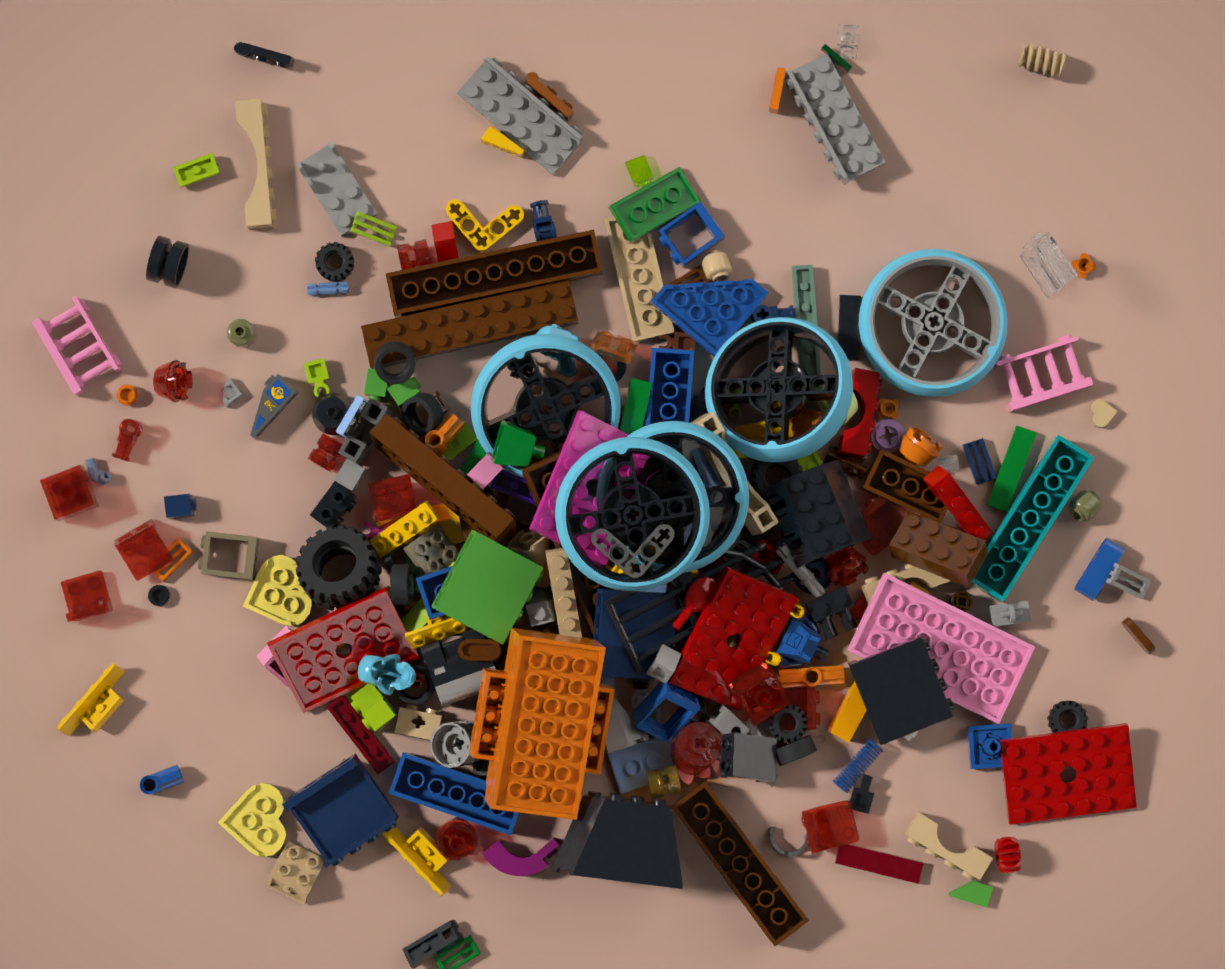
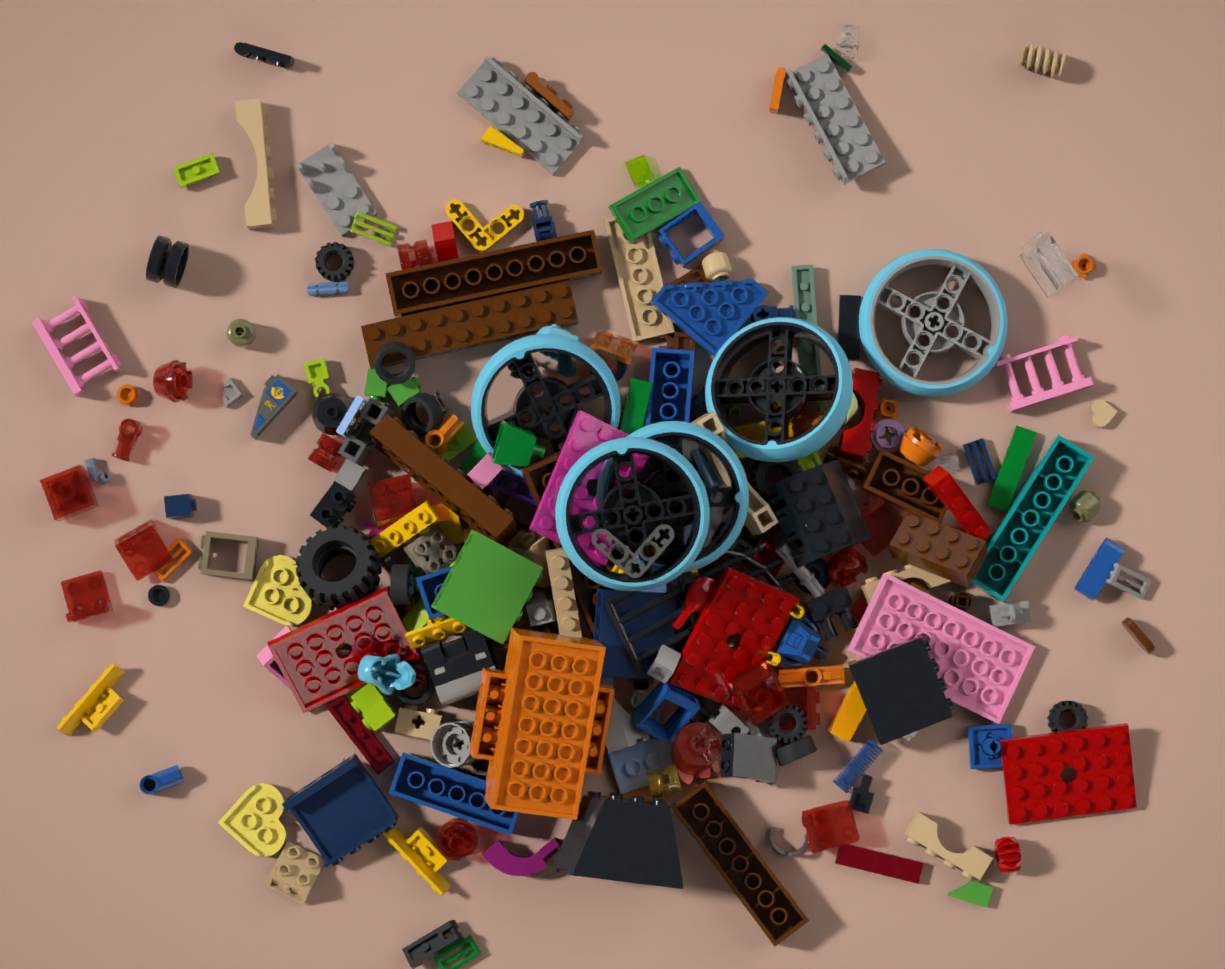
(479, 650): reddish brown tile -> none

